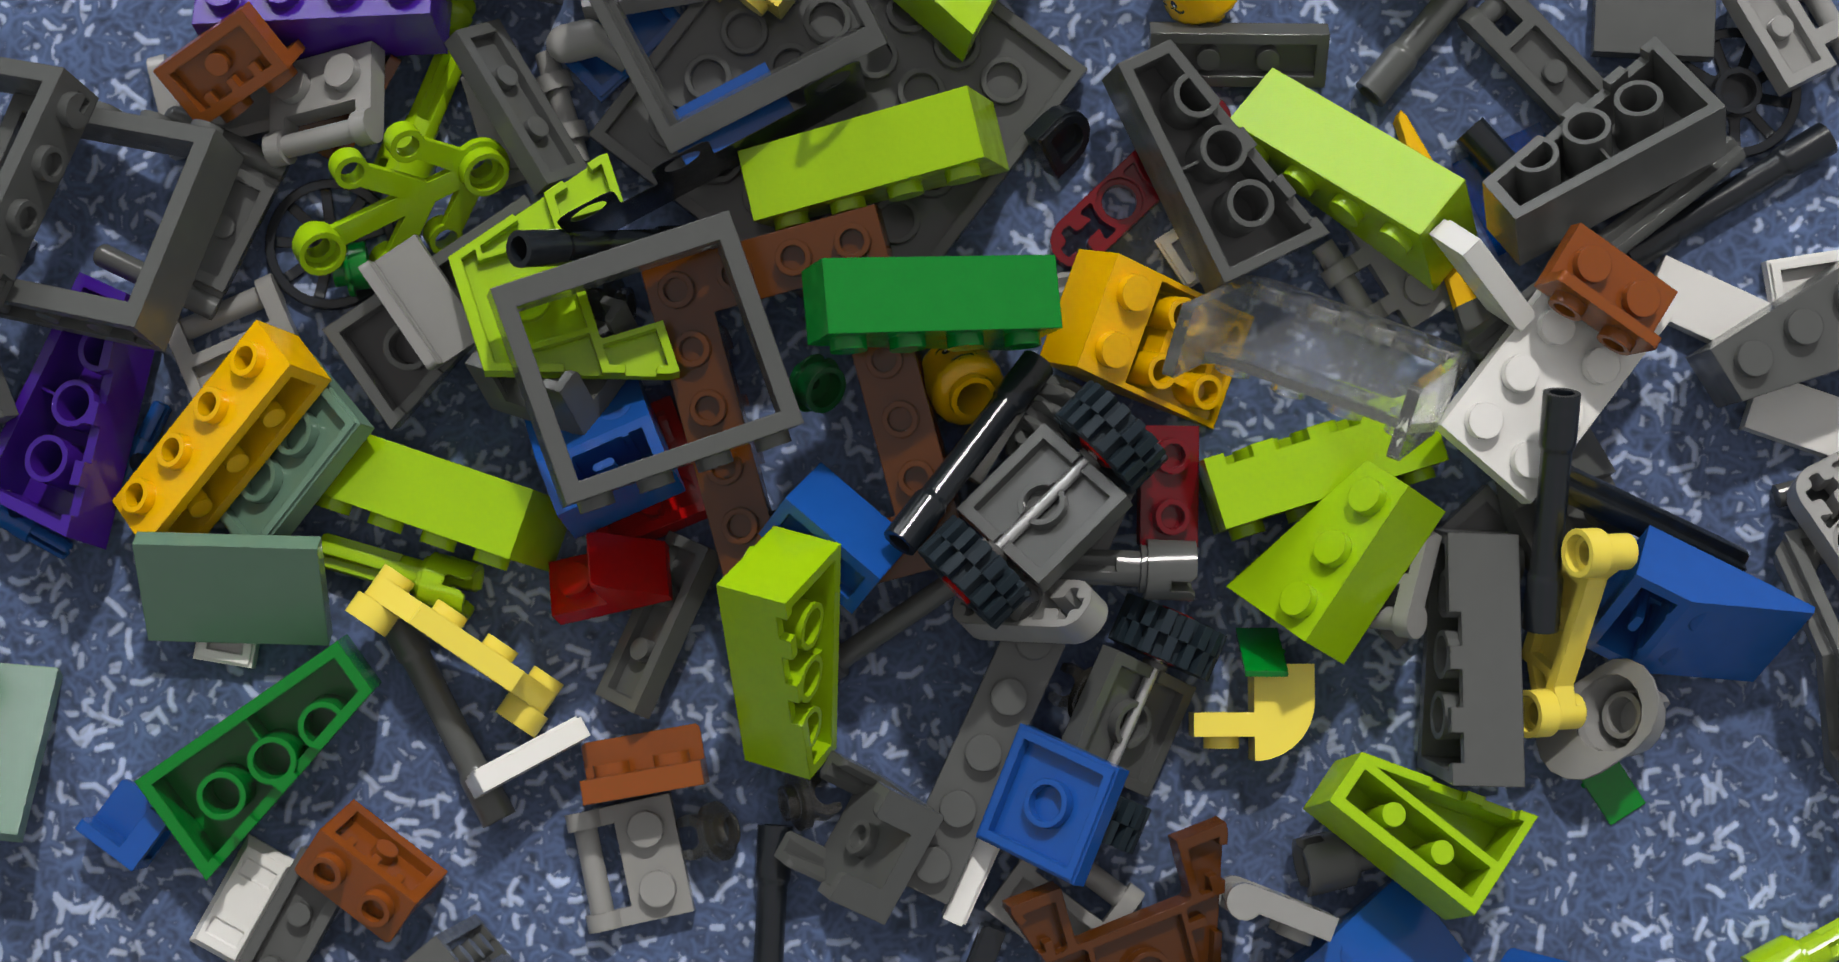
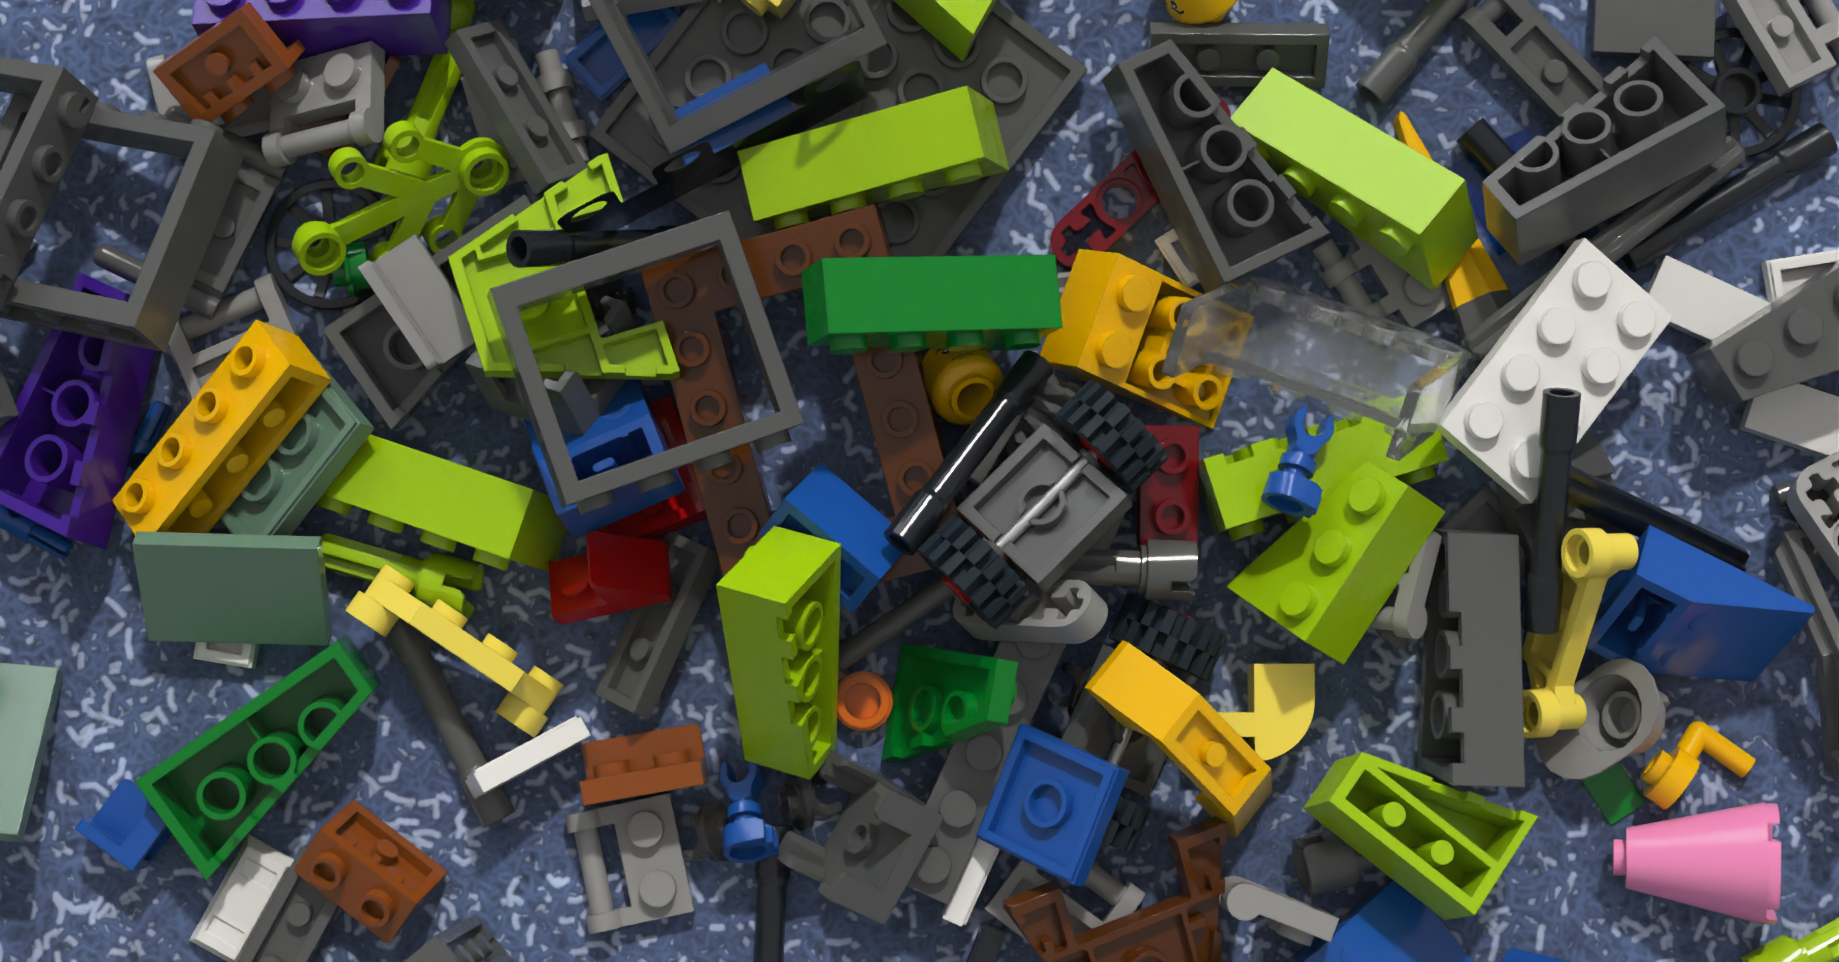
(581, 41): light grey arm -> none
(746, 836): none -> blue piece
(817, 384): dark green plate -> none
(863, 701): none -> orange tile
(945, 700): none -> green wing
(1058, 138): black tile -> none
(1188, 731): none -> yellow slope
(1261, 652): green window -> none
(1290, 488): none -> blue piece
(1483, 274): white tile -> none
(1605, 290): dark orange bracket -> none
(1671, 773): none -> yellow plate
(1708, 861): none -> bright pink cone

